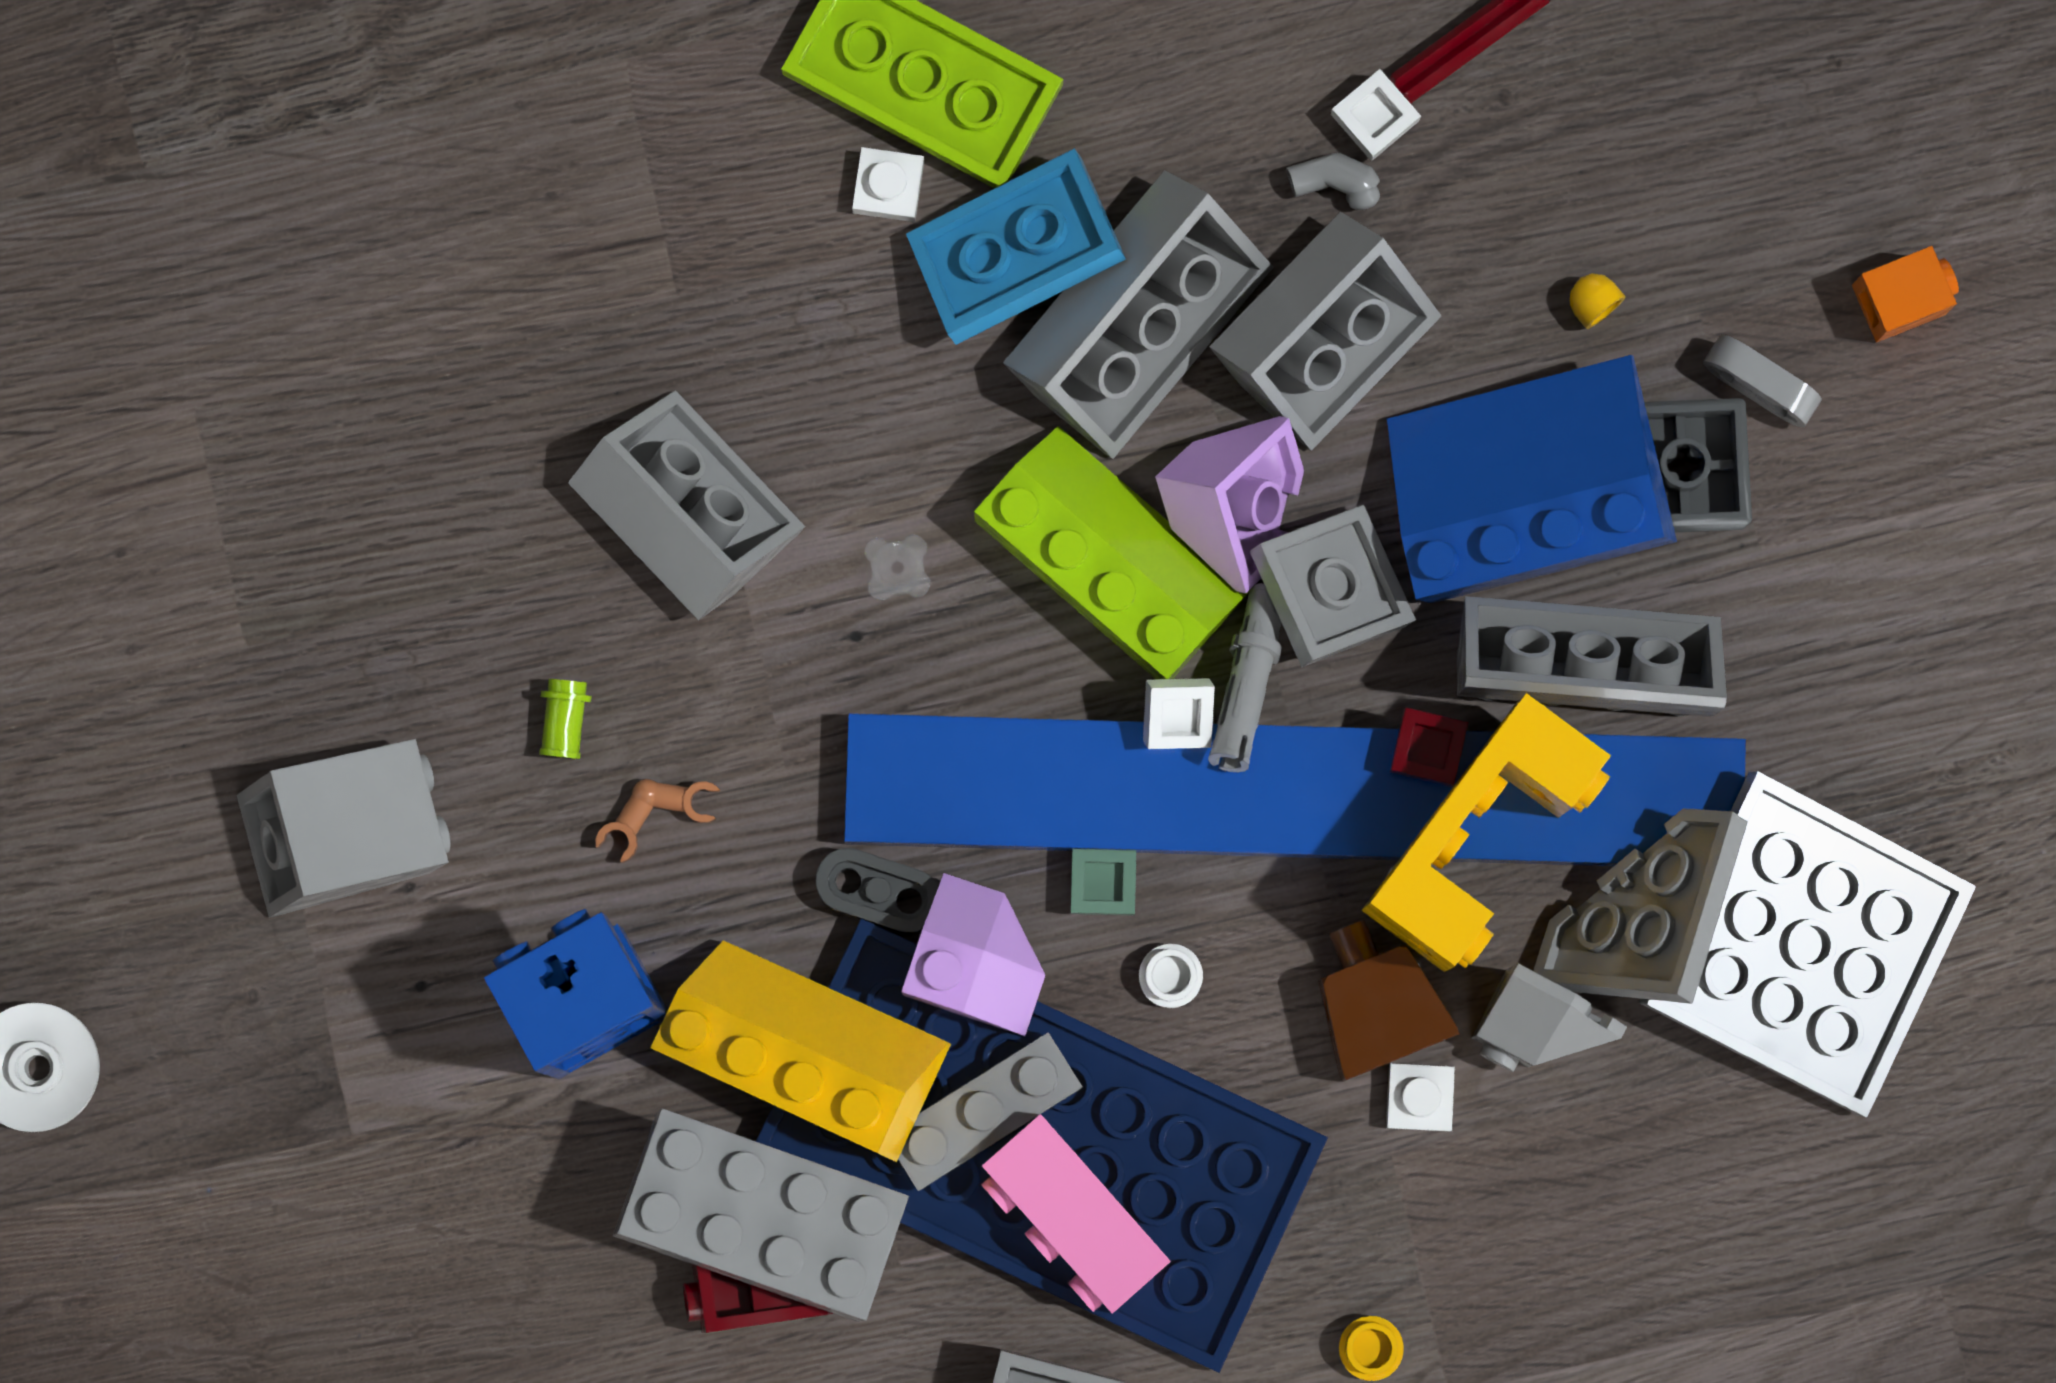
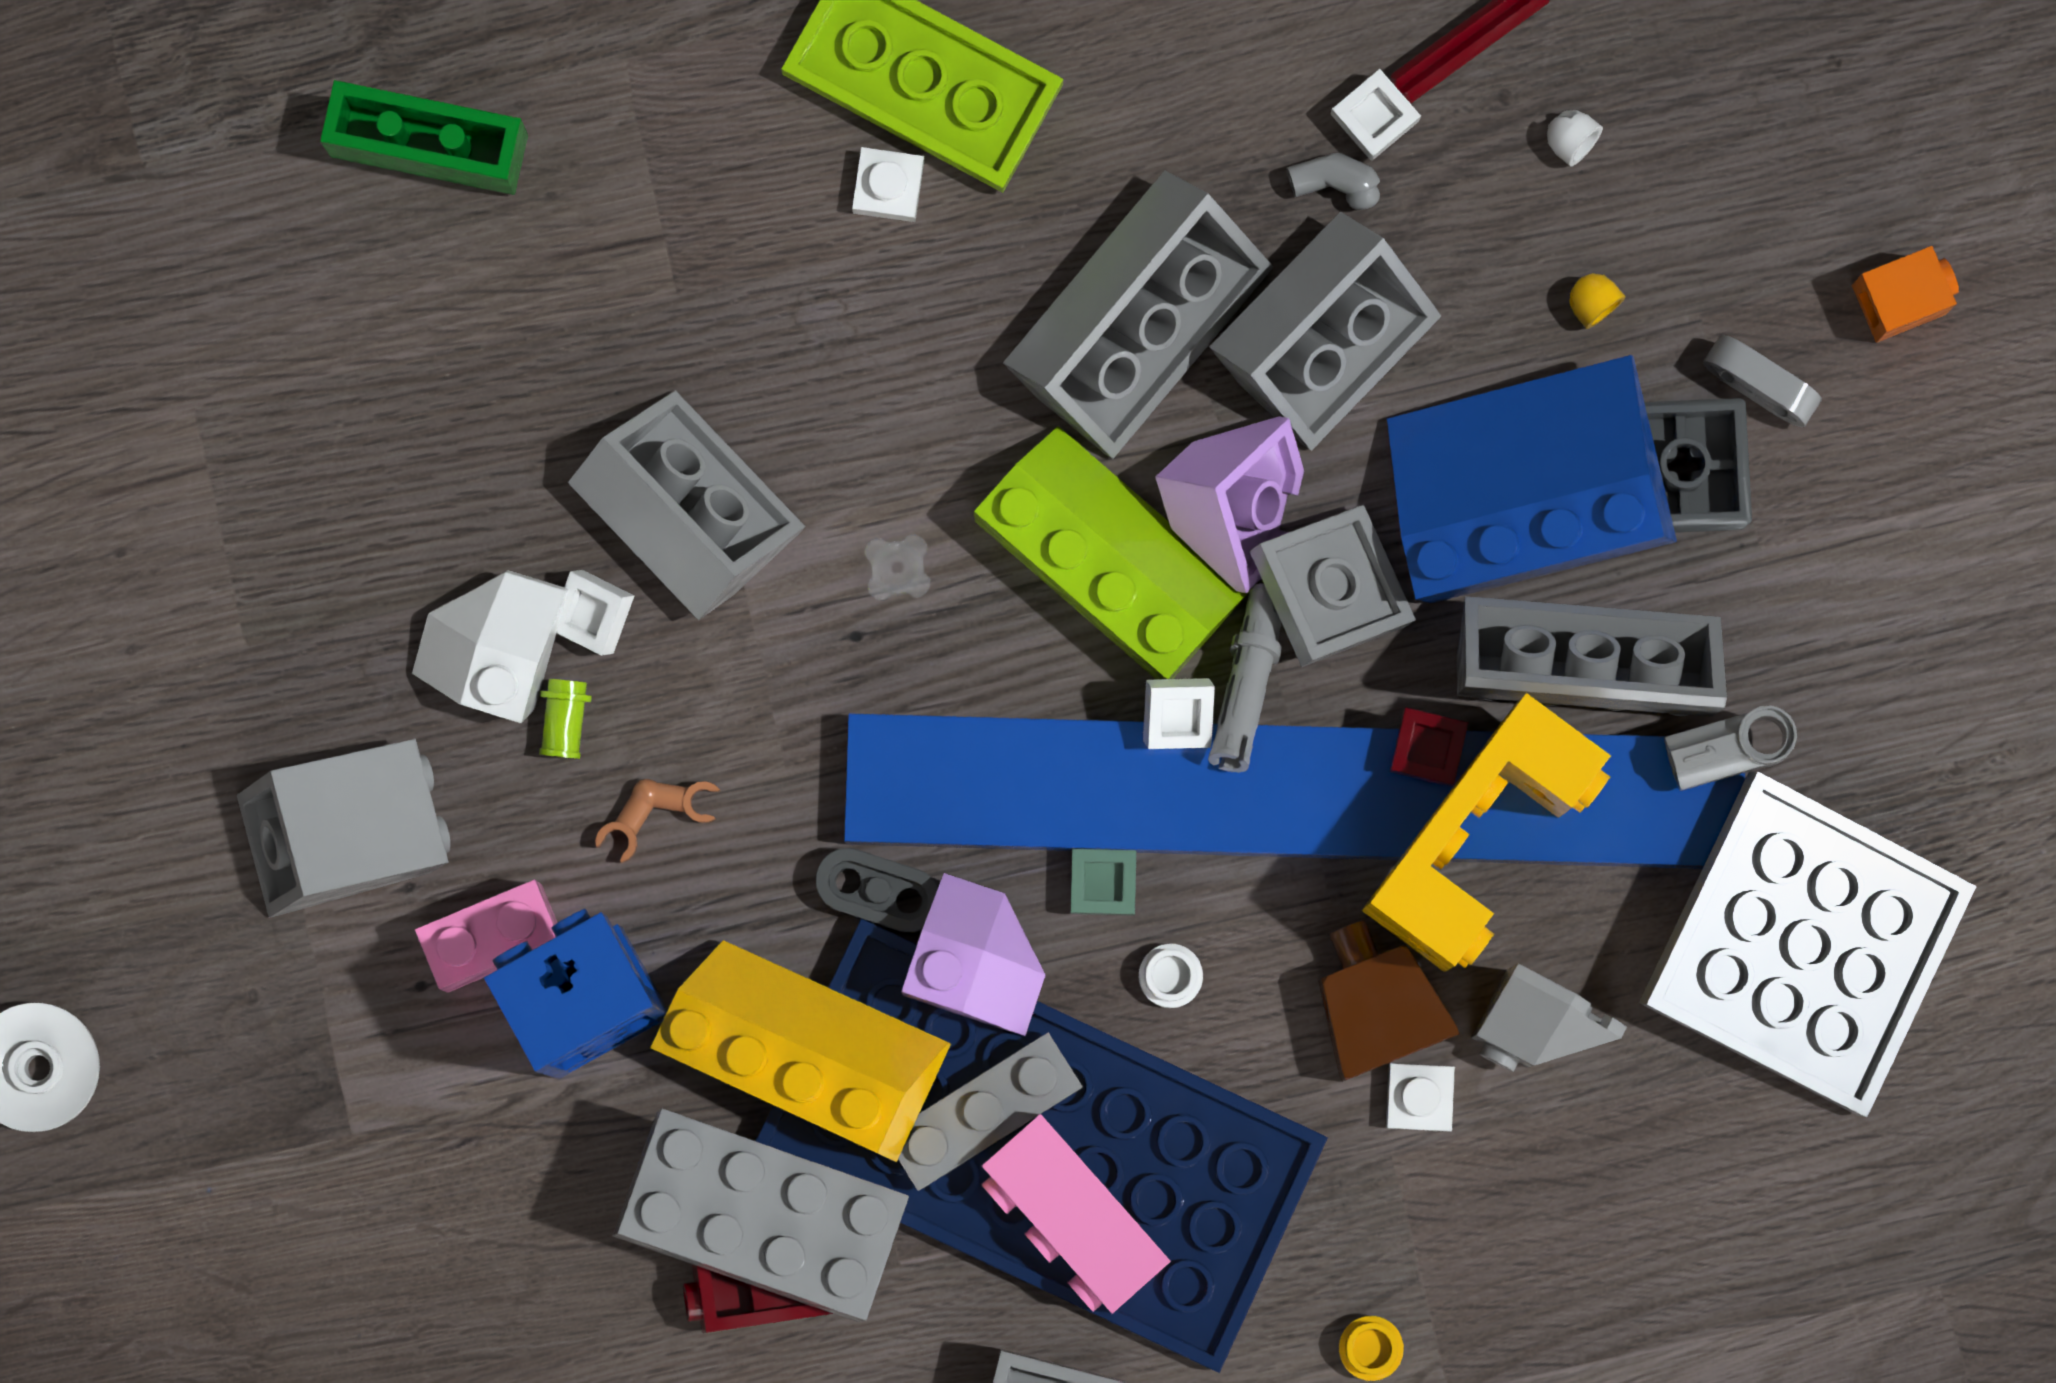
(424, 137): none -> green brick
(467, 941): none -> bright pink brick
(493, 644): none -> white slope
(593, 612): none -> white plate
(1015, 246): dark azure plate -> none
(1573, 135): none -> white hinge
(1652, 915): light grey plate -> none
(1725, 749): none -> light grey piece

